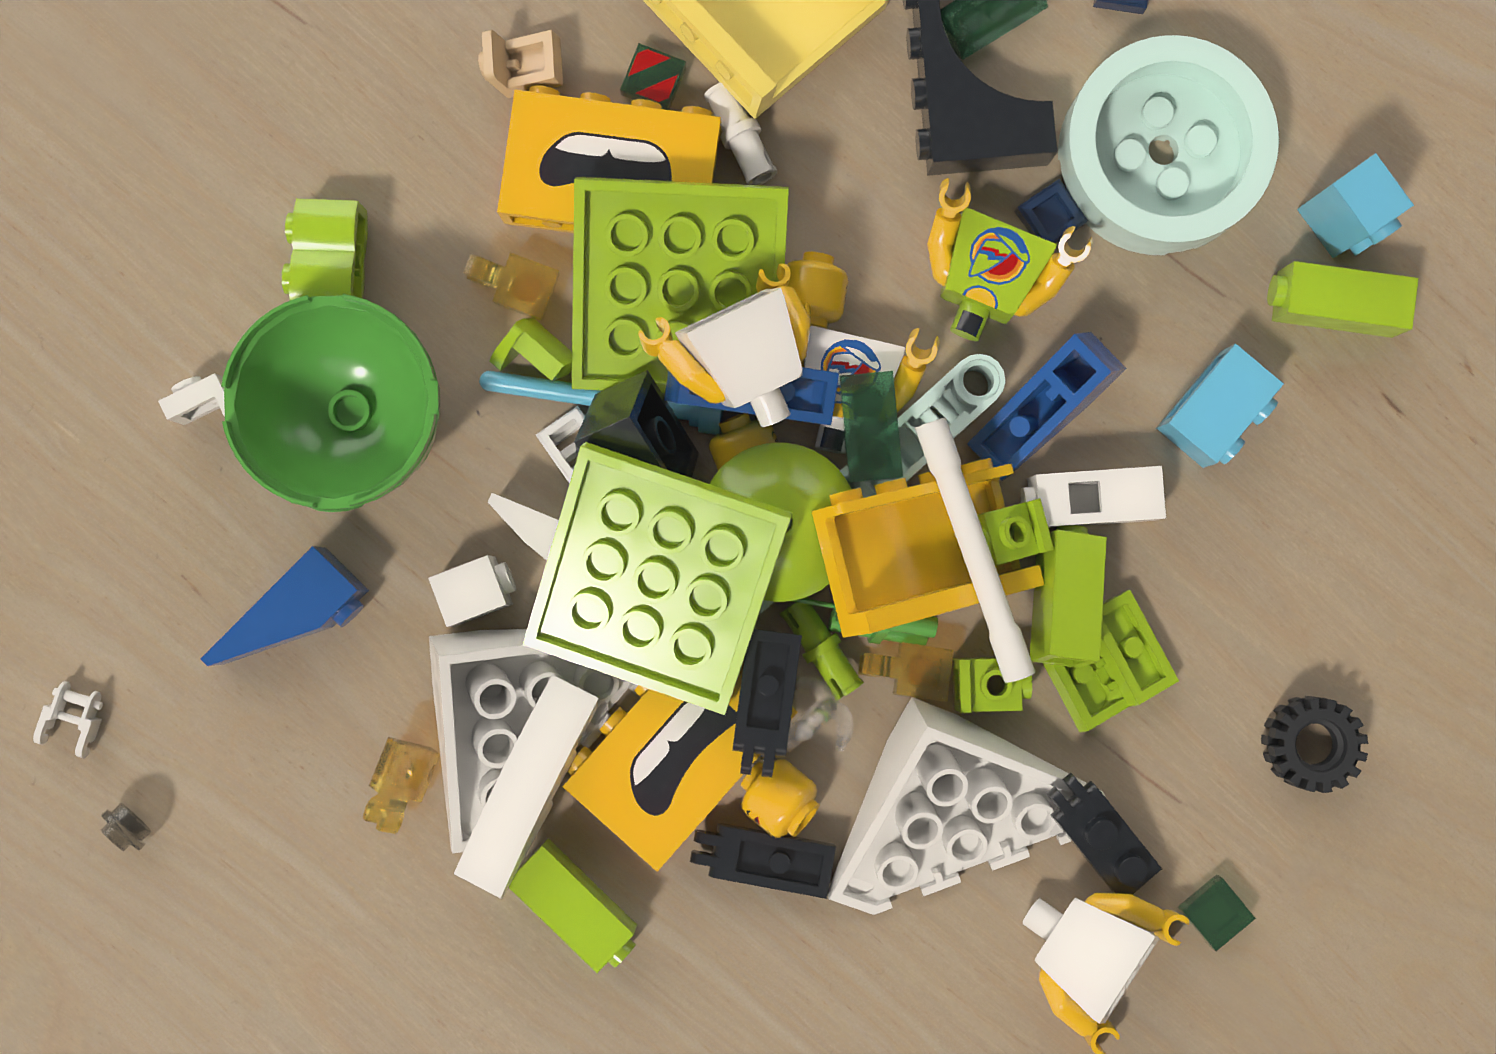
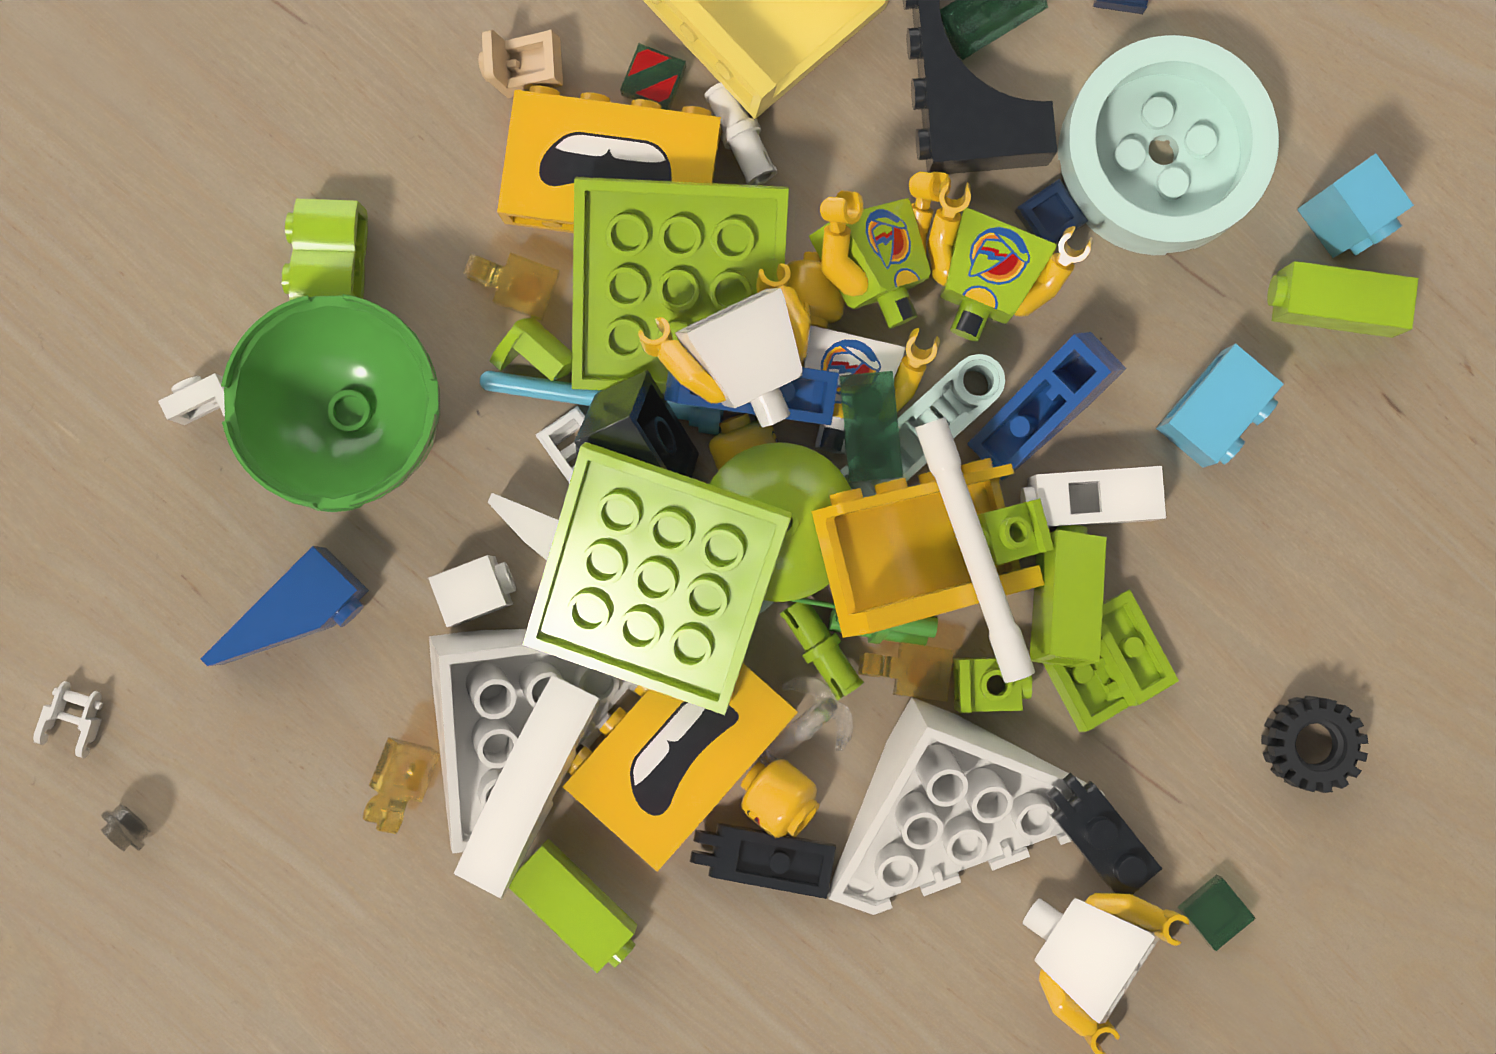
(766, 698): black hinge -> none
(879, 249): none -> torso

